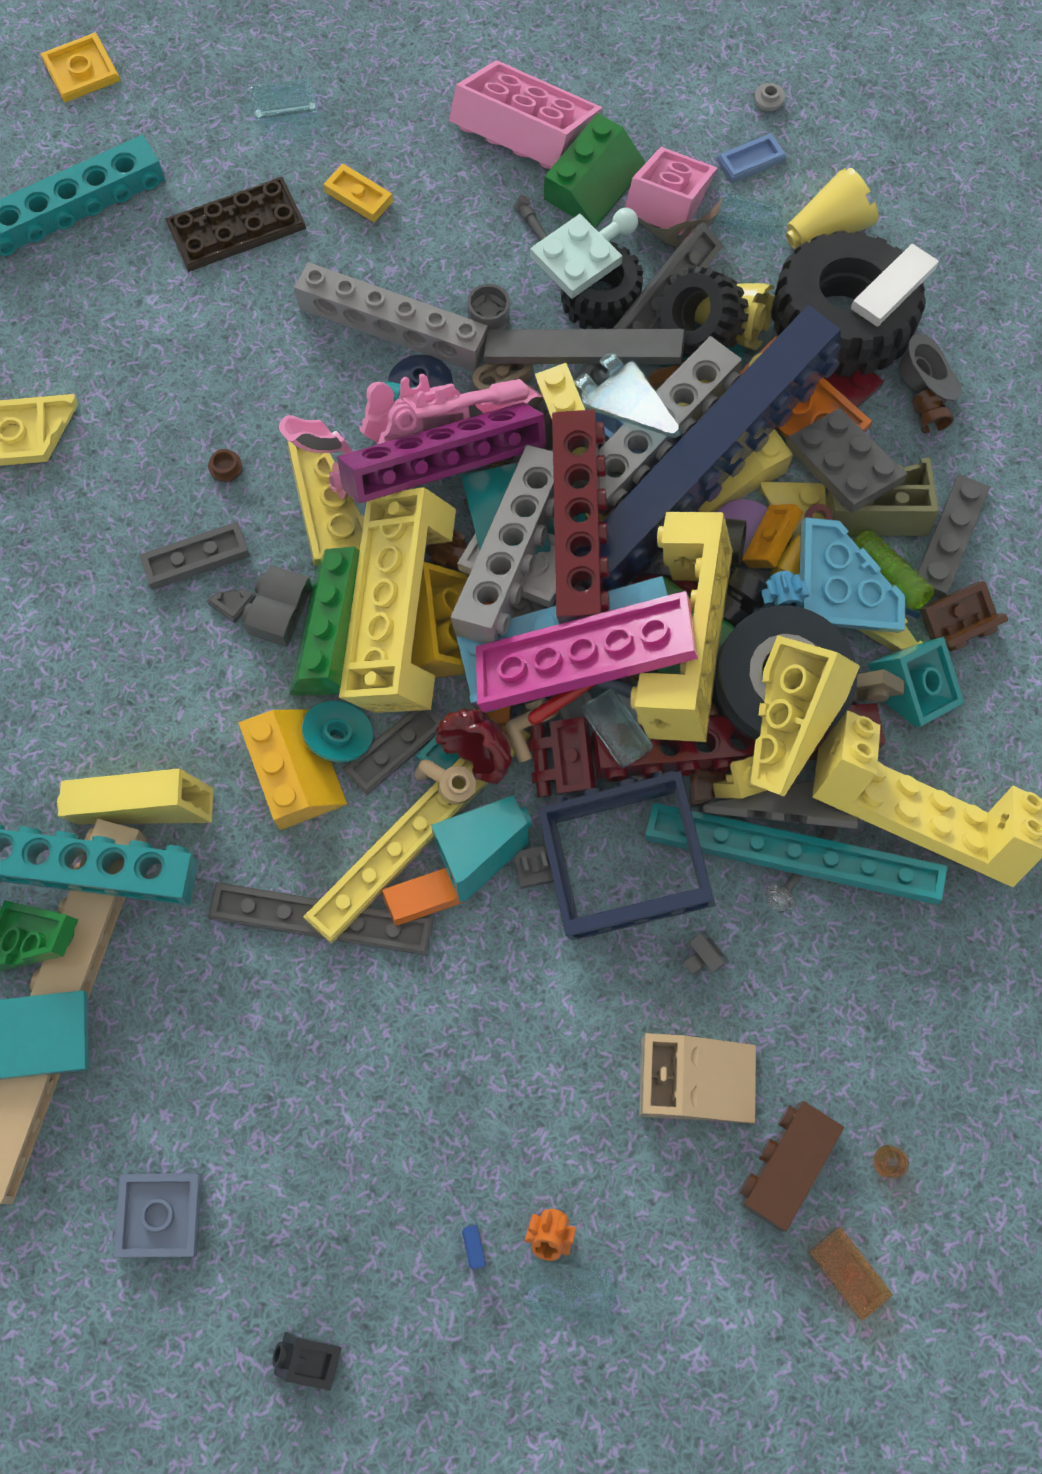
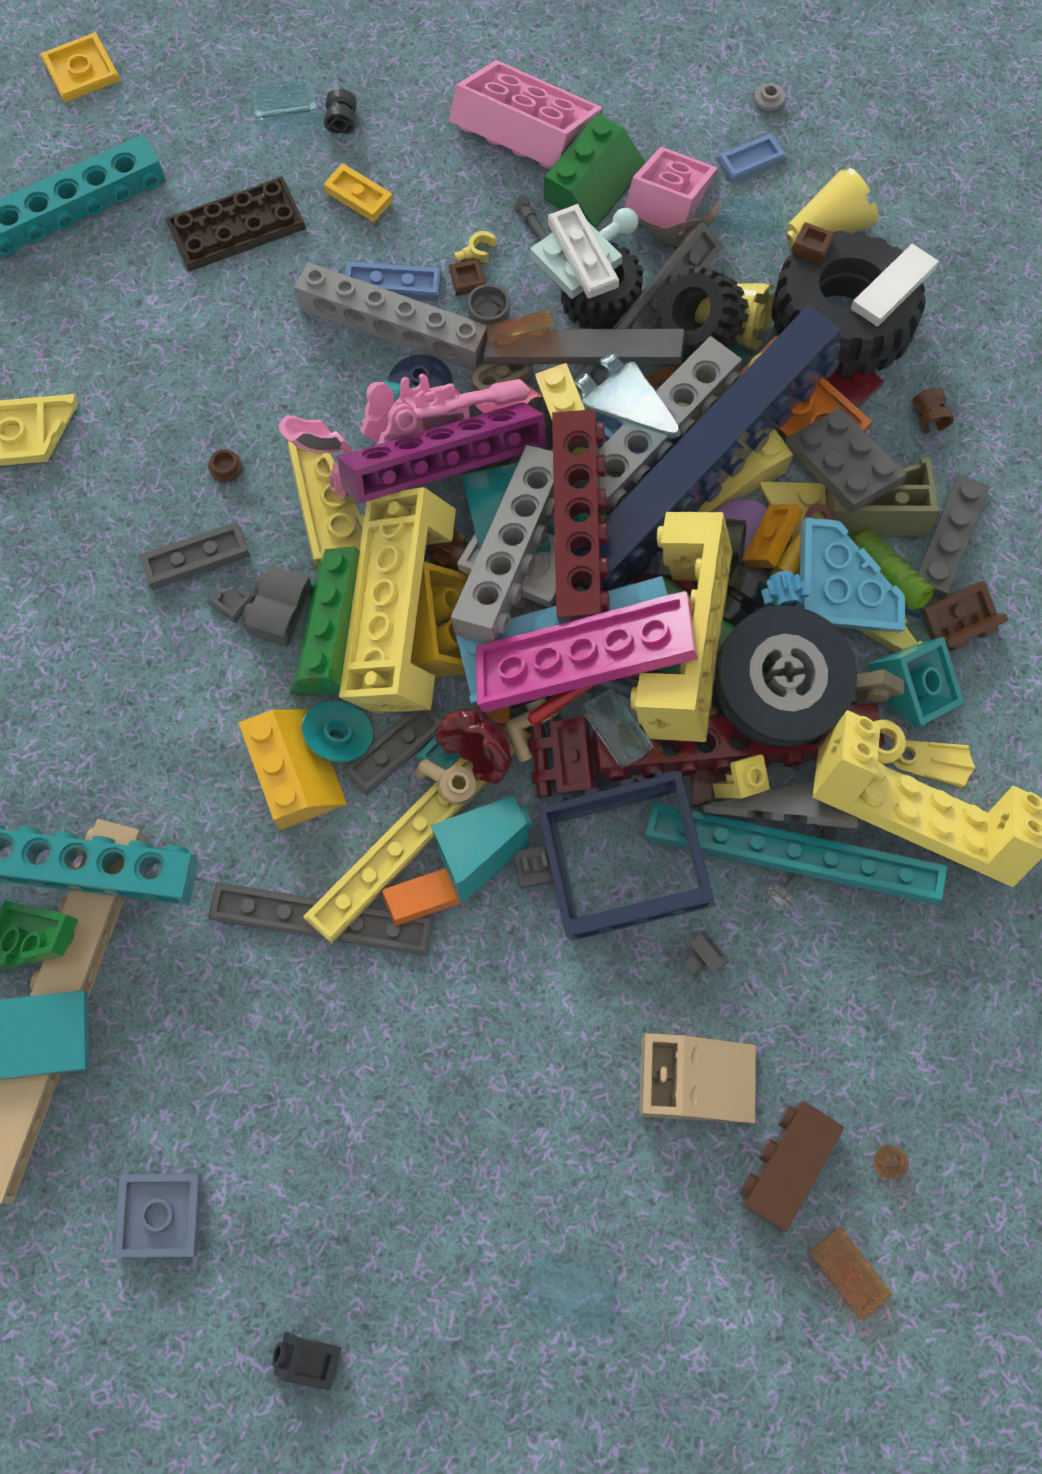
(137, 799): light yellow slope -> none
(340, 111): none -> pearl dark grey wheel
(403, 280): none -> medium blue tile
(466, 276): none -> reddish brown tile
(471, 252): none -> light yellow piece
(473, 1247): blue tile -> none
(534, 323): none -> clear orange plate
(550, 1234): orange gear -> none
(583, 251): none -> white tile
(800, 702): light yellow wedge -> none
(813, 243): none -> reddish brown tile
(897, 739): none -> light yellow piece
(927, 368): dark grey piece -> none
(938, 762): none -> light yellow piece

